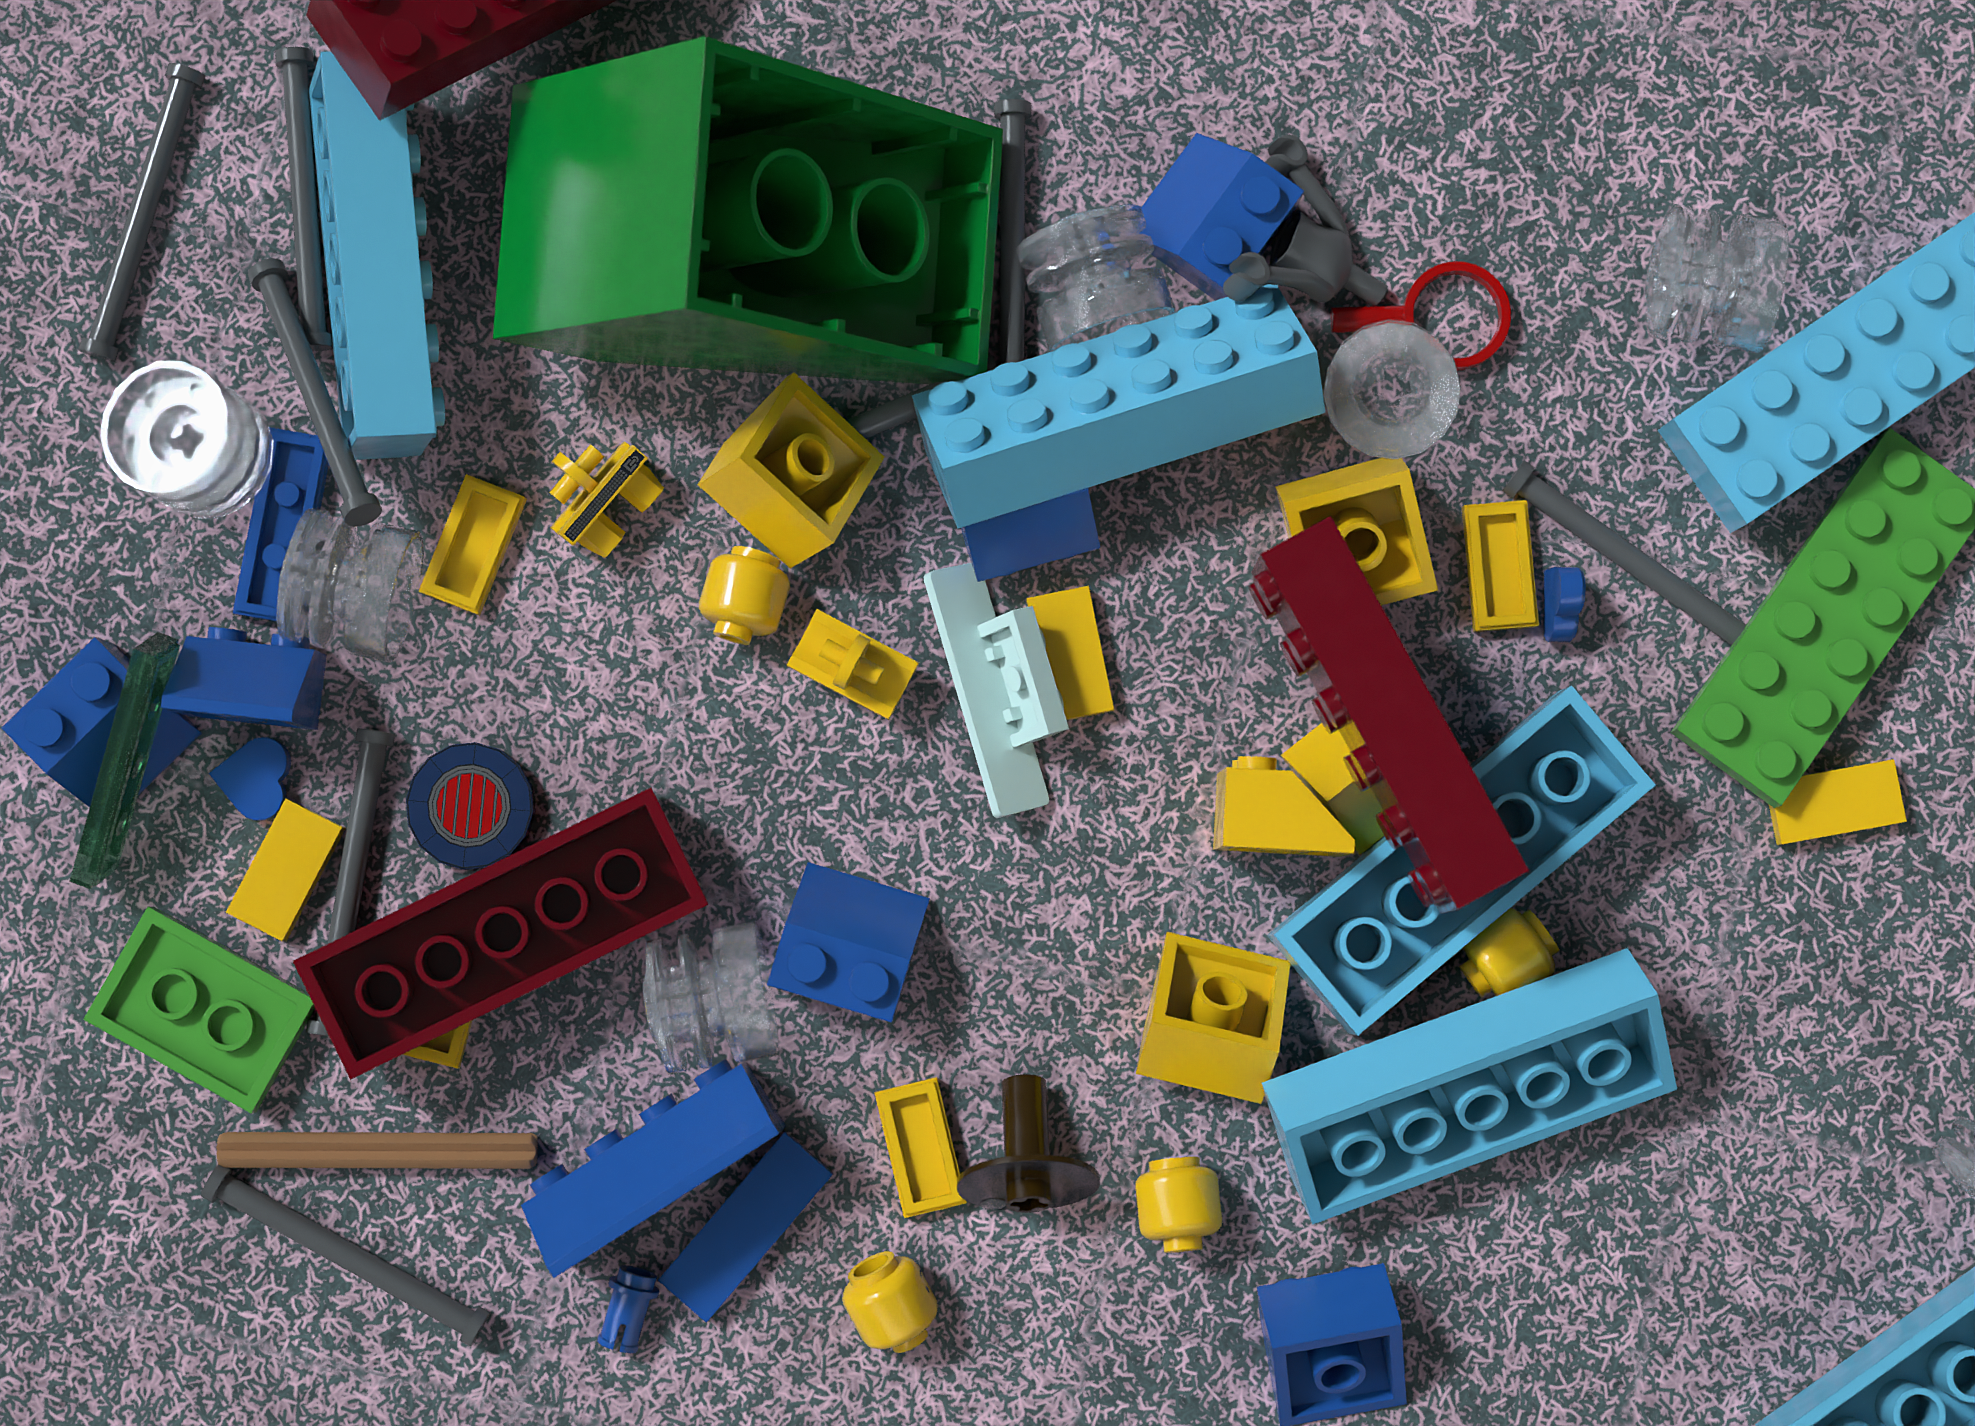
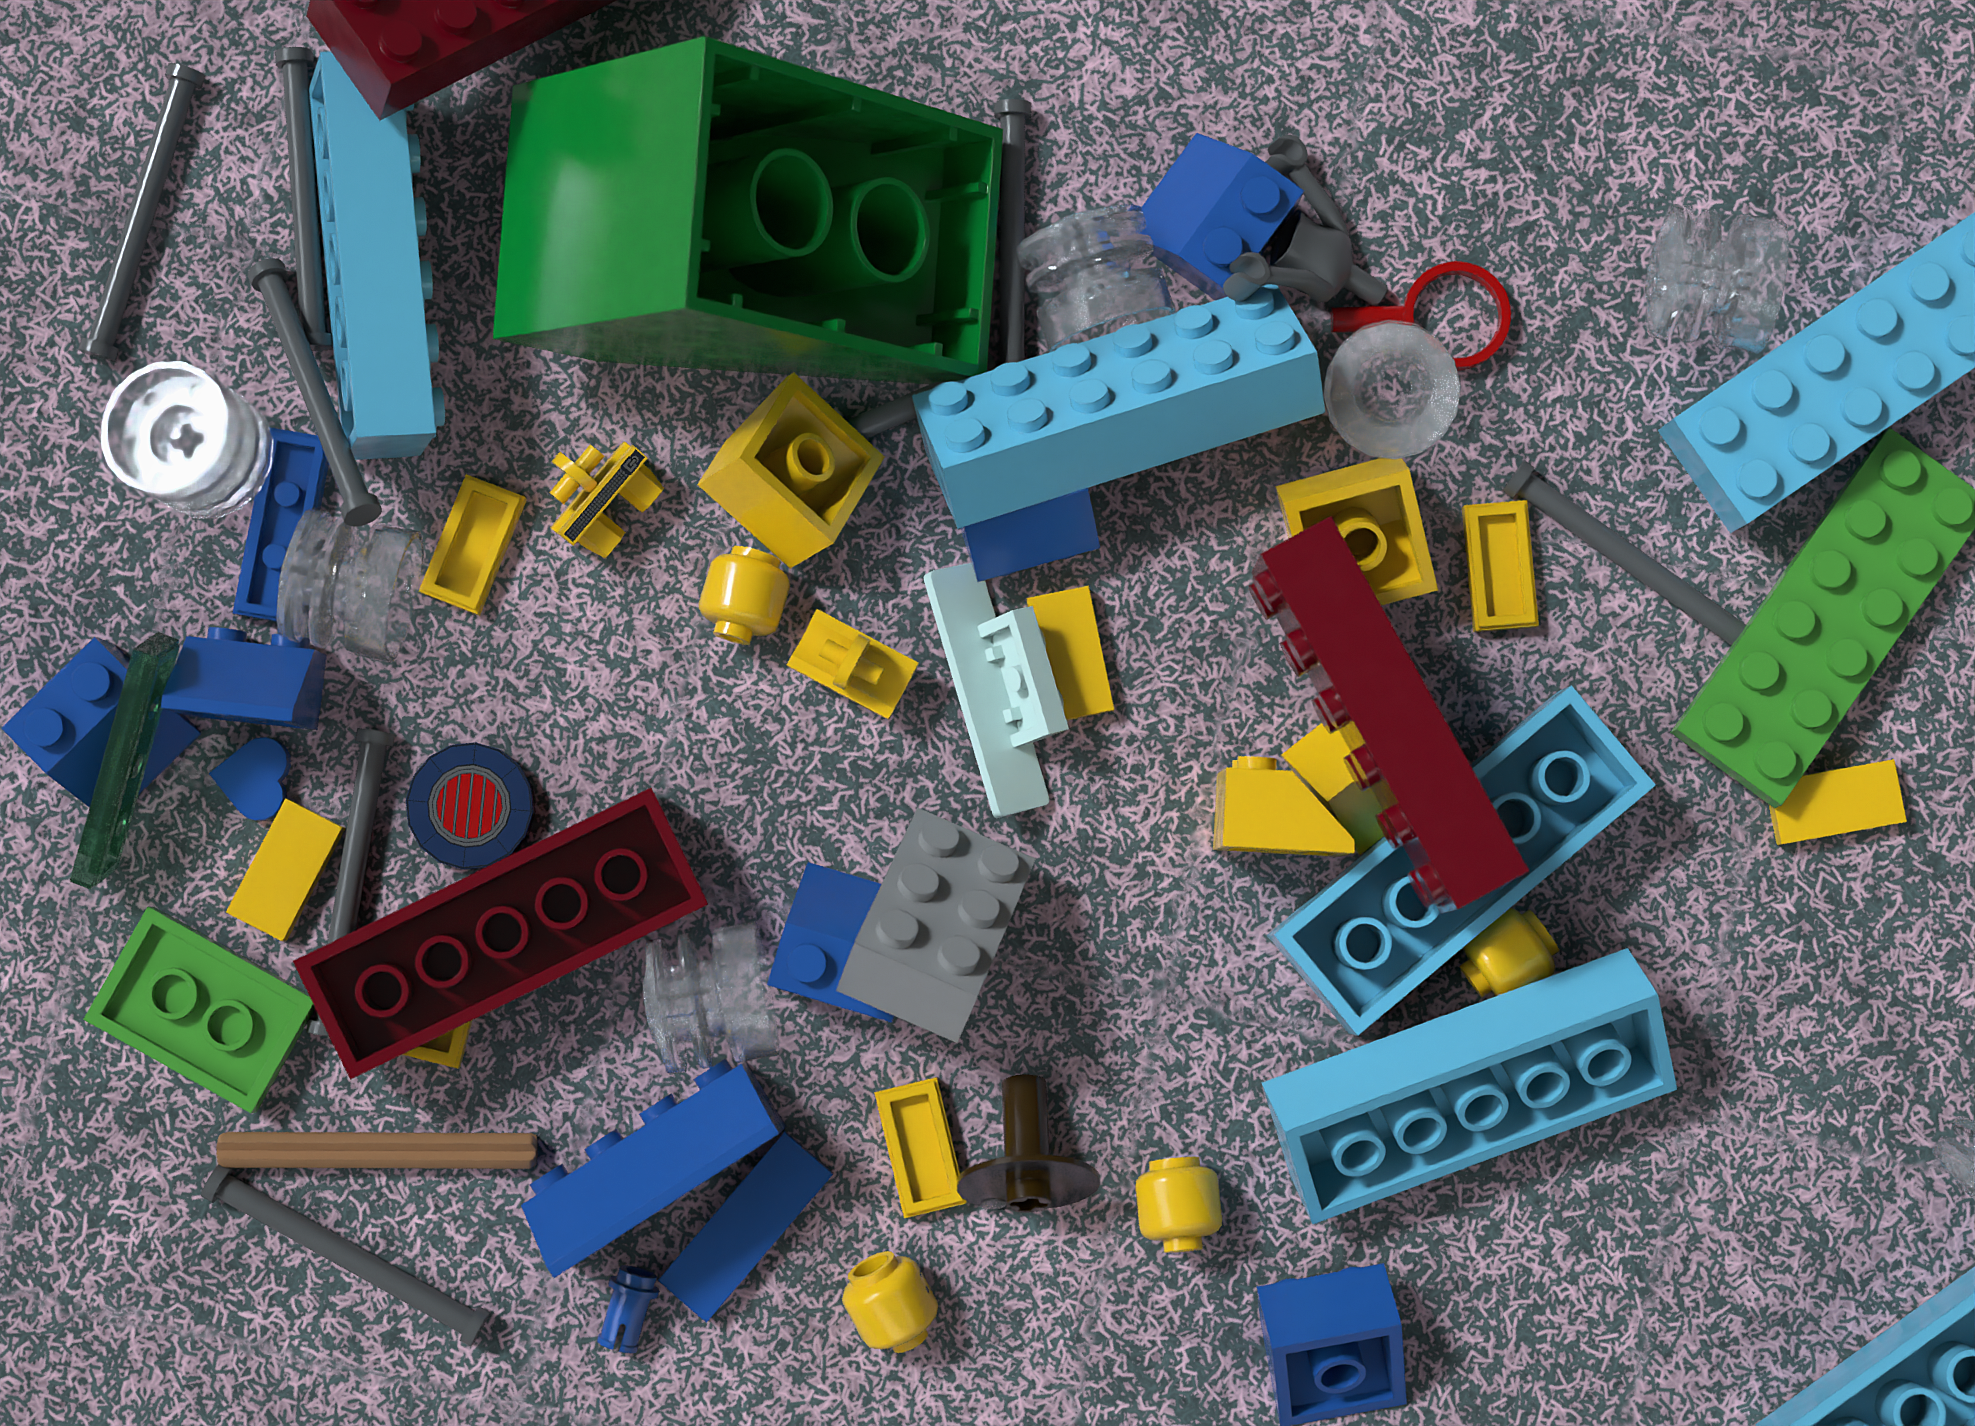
(935, 925): none -> light grey brick
(1214, 1018): yellow slope -> none
(1563, 602): blue tile -> none

